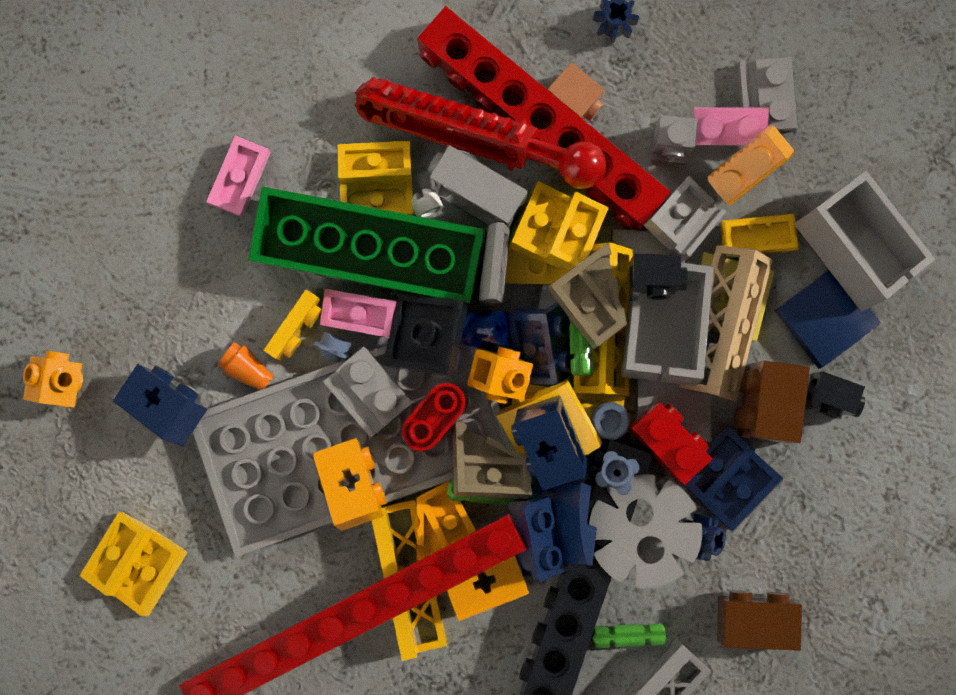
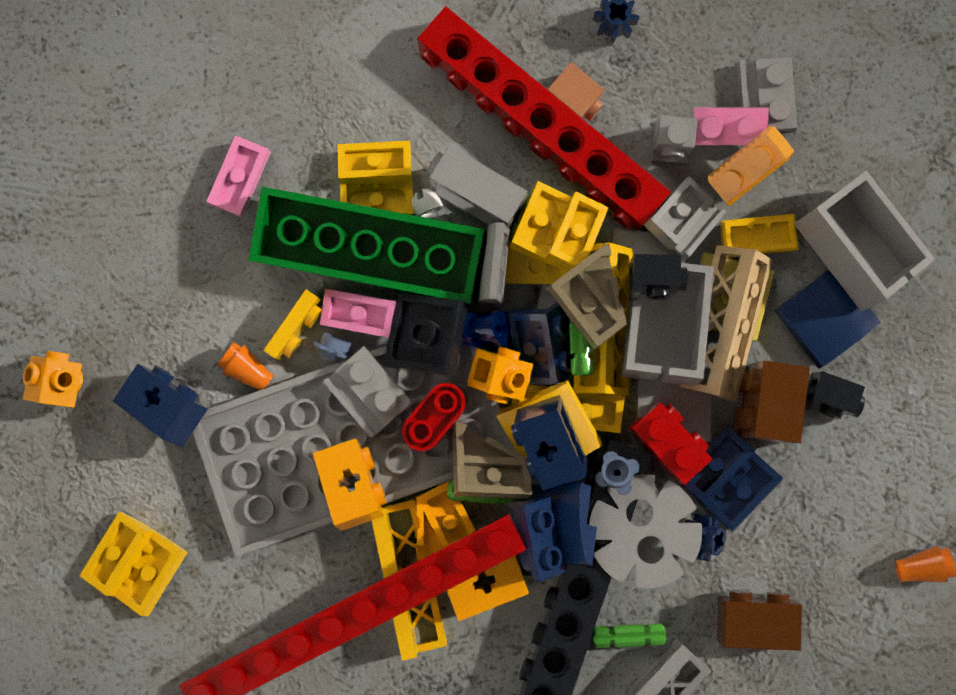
(475, 131): red gear -> none
(610, 420): sand blue tile -> none
(927, 566): none -> orange cone

